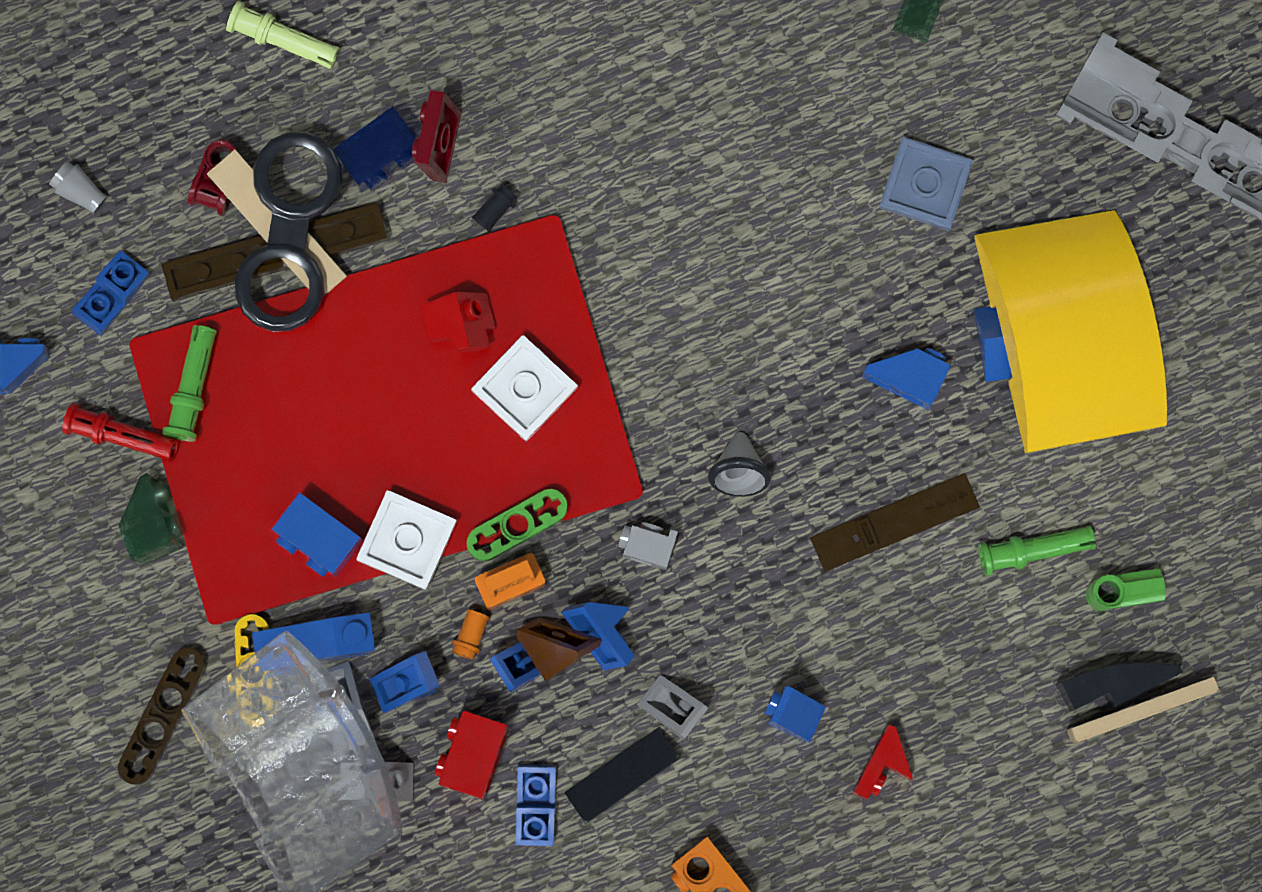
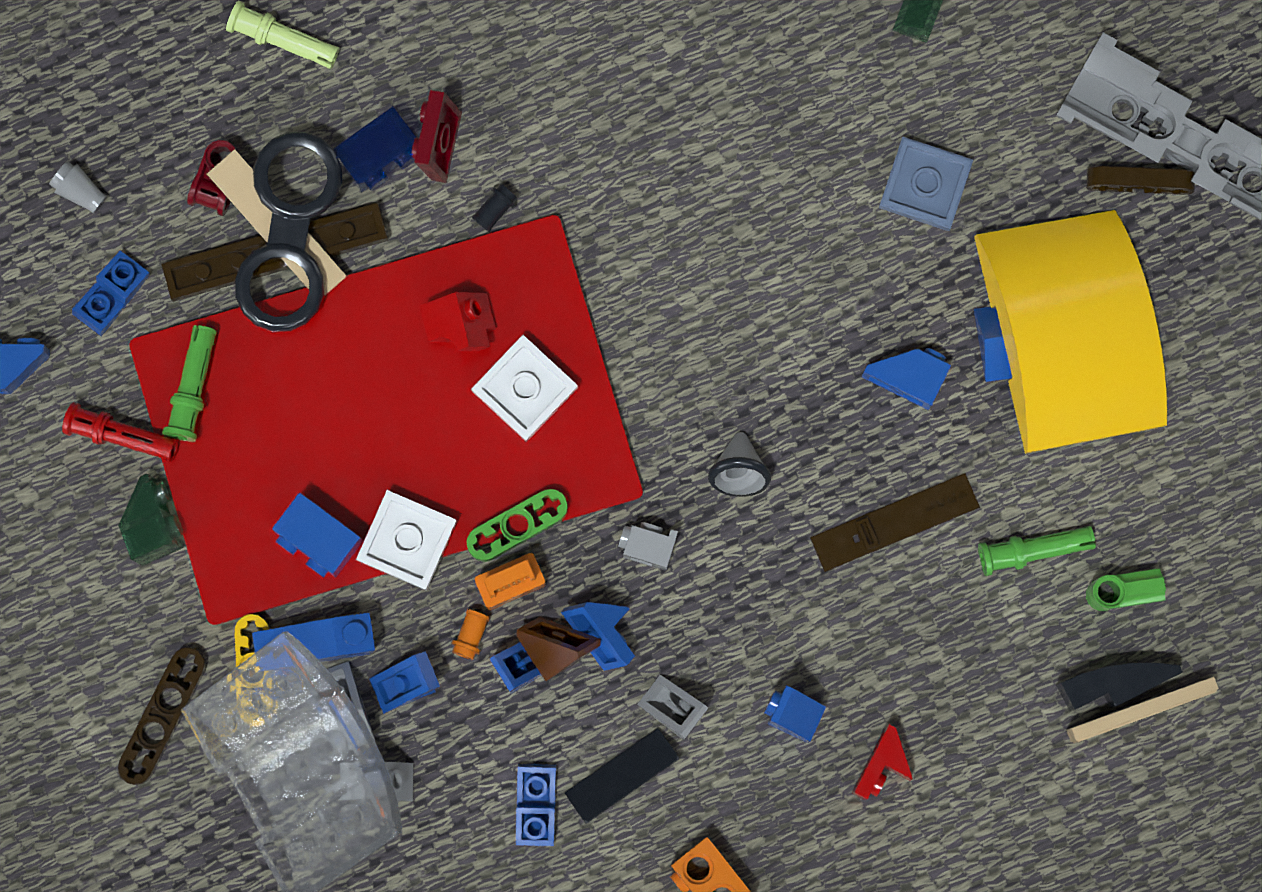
(472, 755): red brick -> none
(1150, 179): none -> dark brown beam

